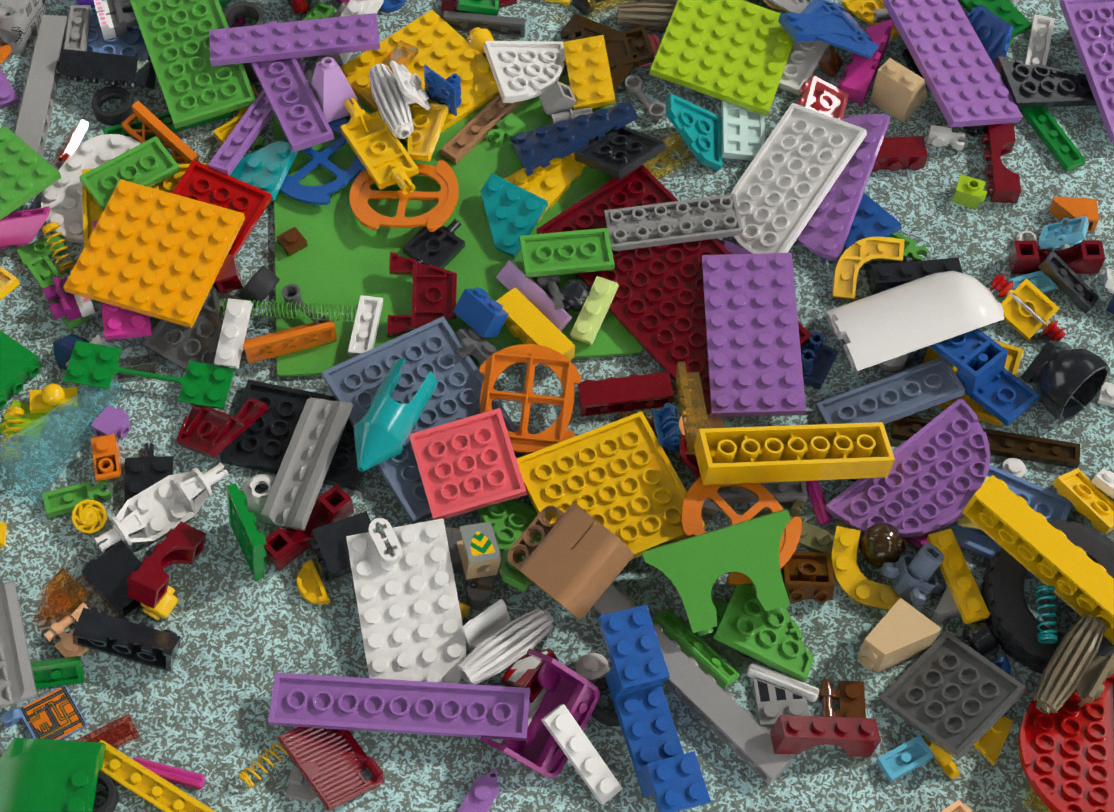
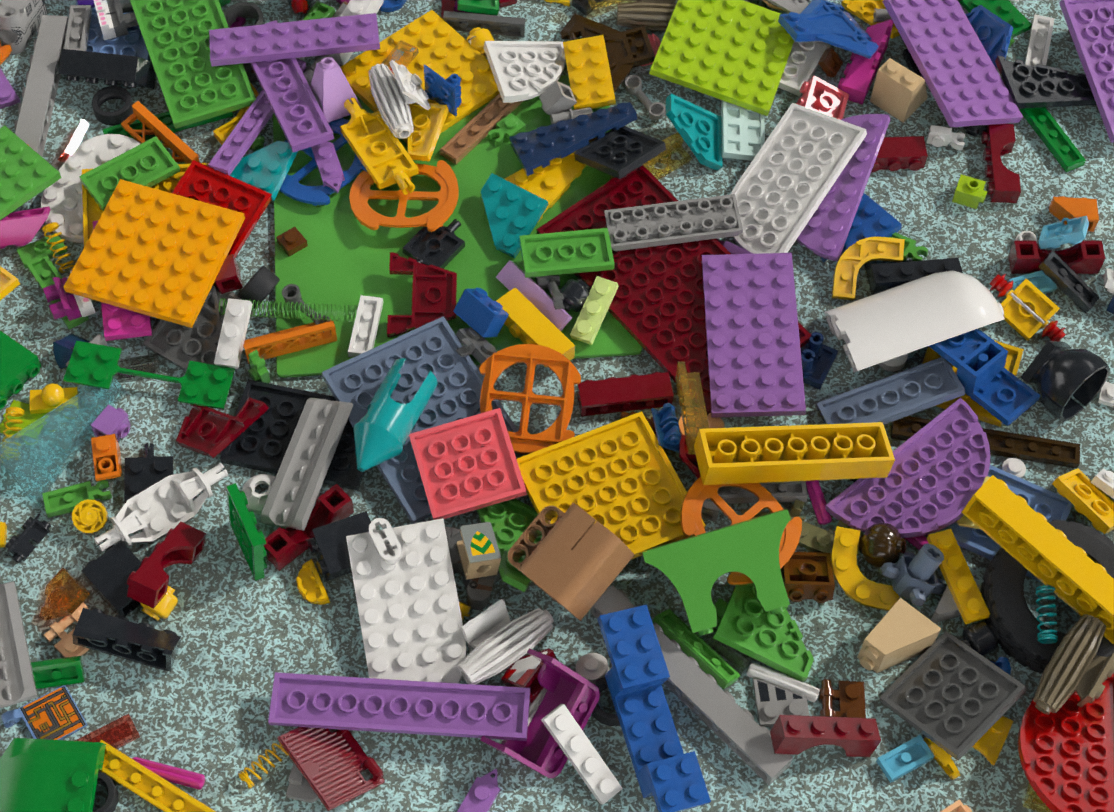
(20, 545): none -> black hinge
(257, 368): none -> bright green plate
(328, 165): none -> medium lavender plate

